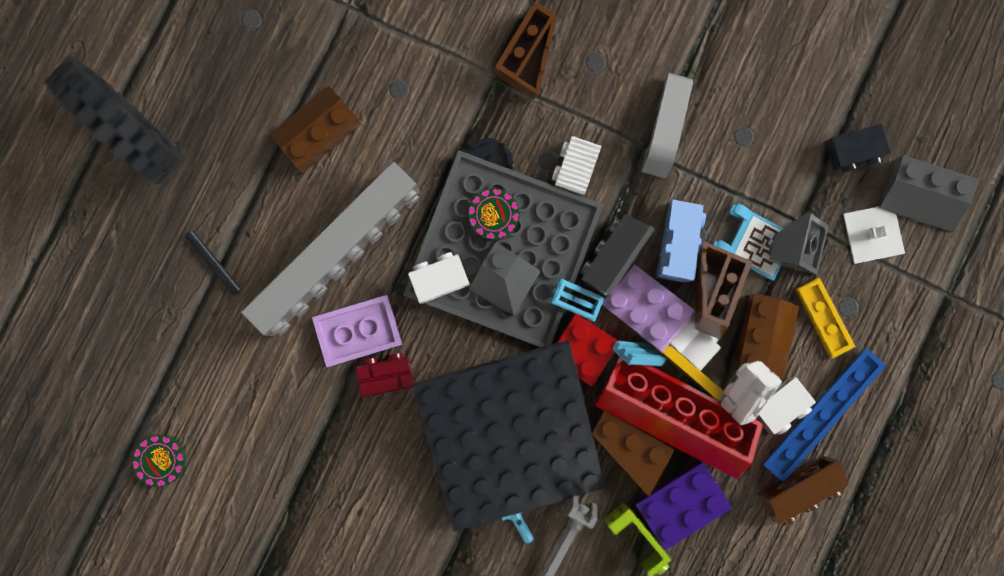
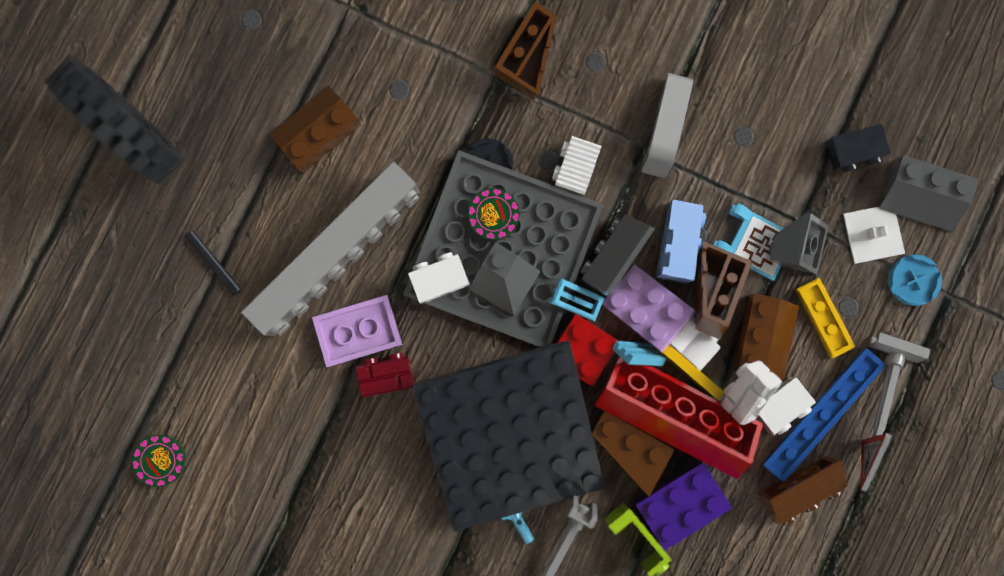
(875, 446): none -> light grey piece
(914, 280): none -> dark azure tile

